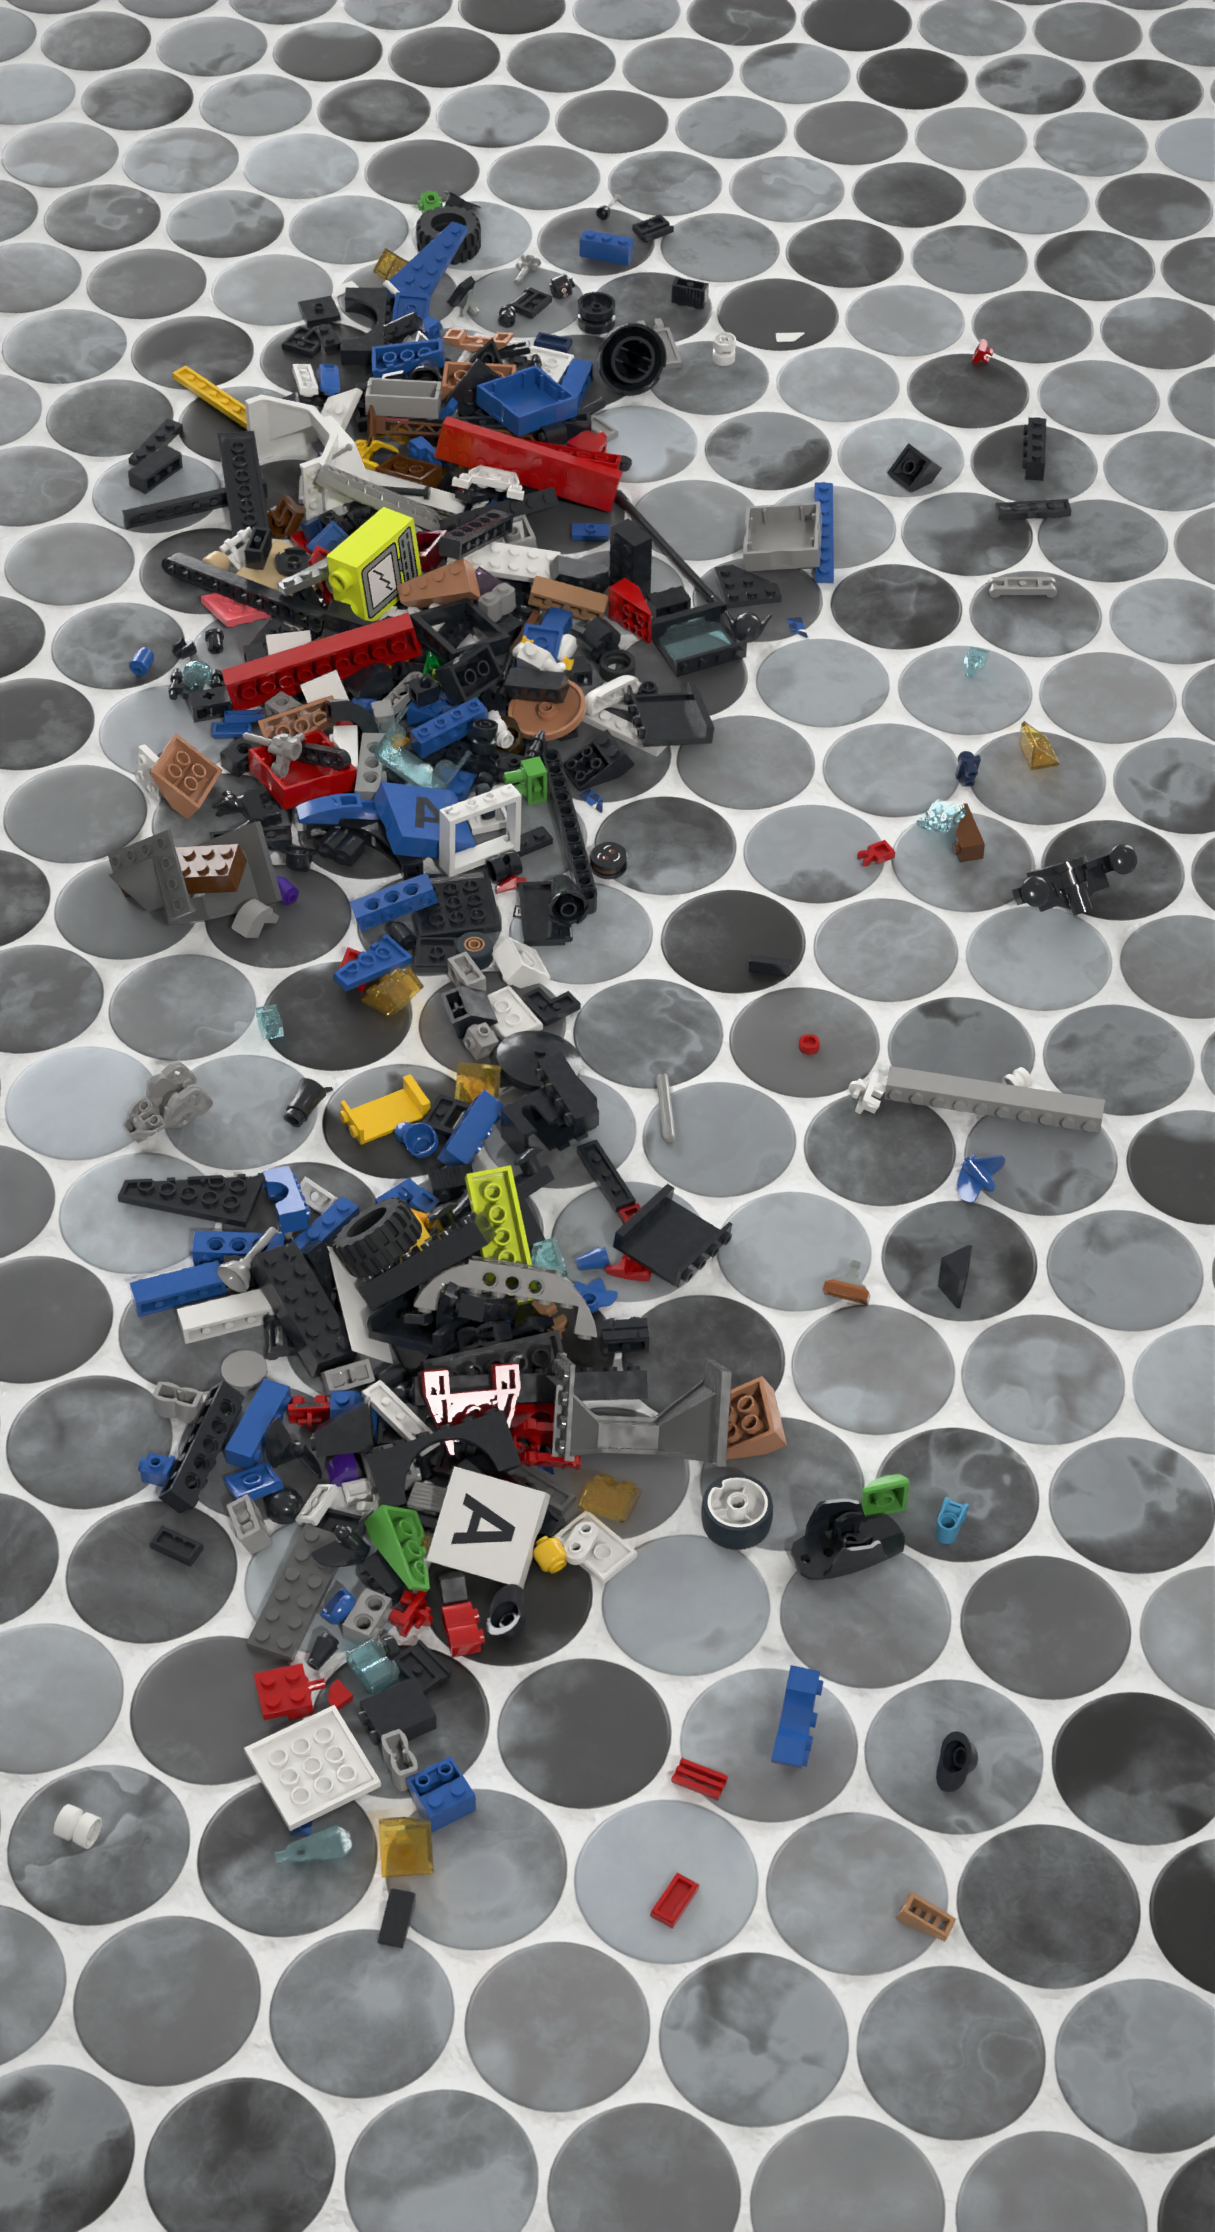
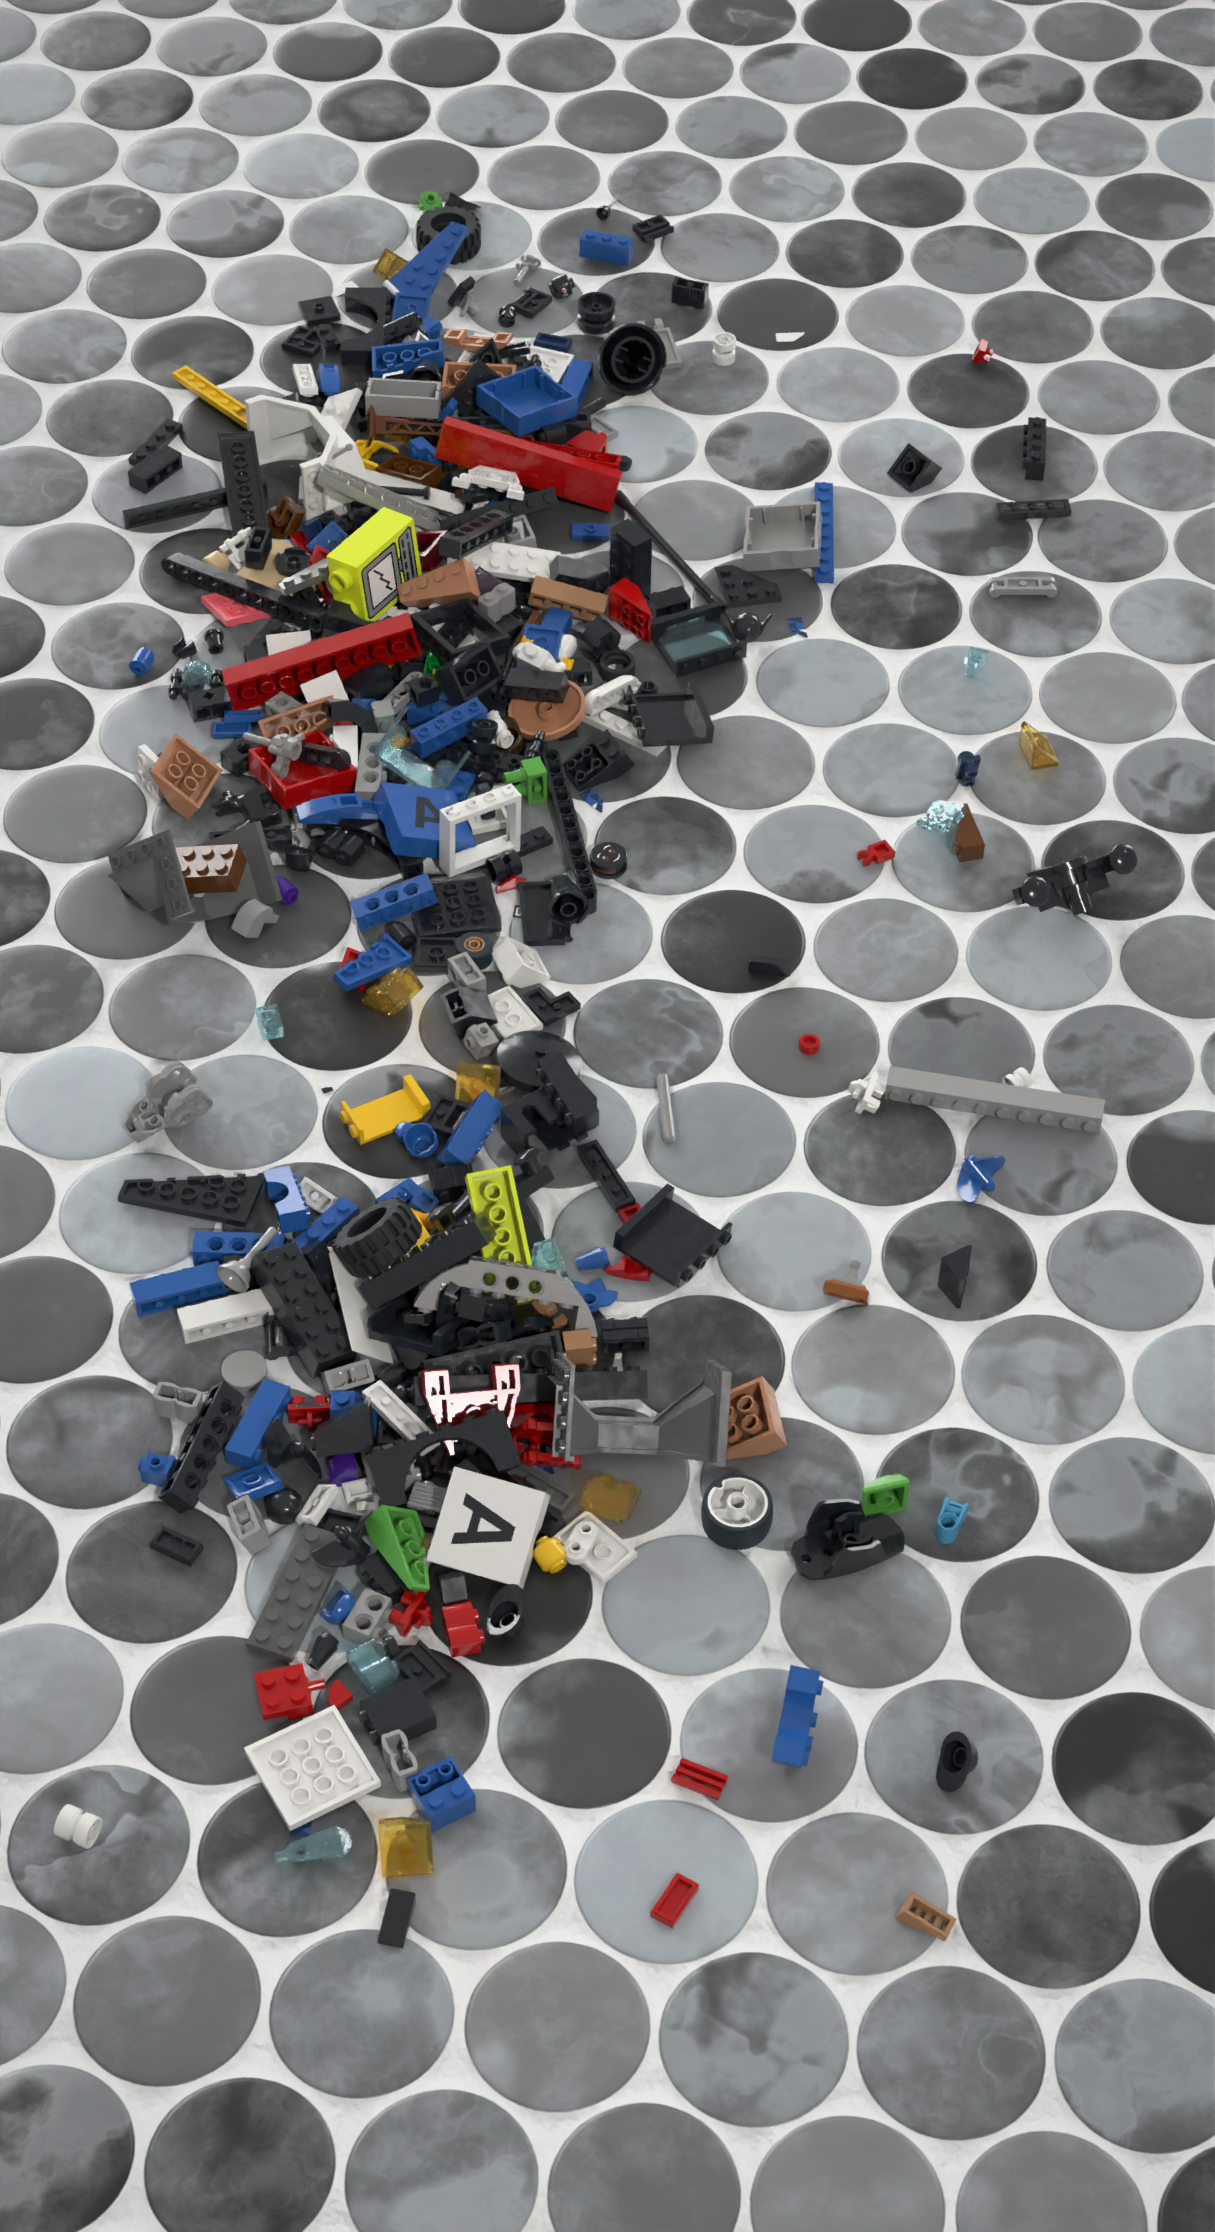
(301, 836): none -> light grey arm
(305, 1100): black plant -> none
(580, 1348): none -> medium nougat brick

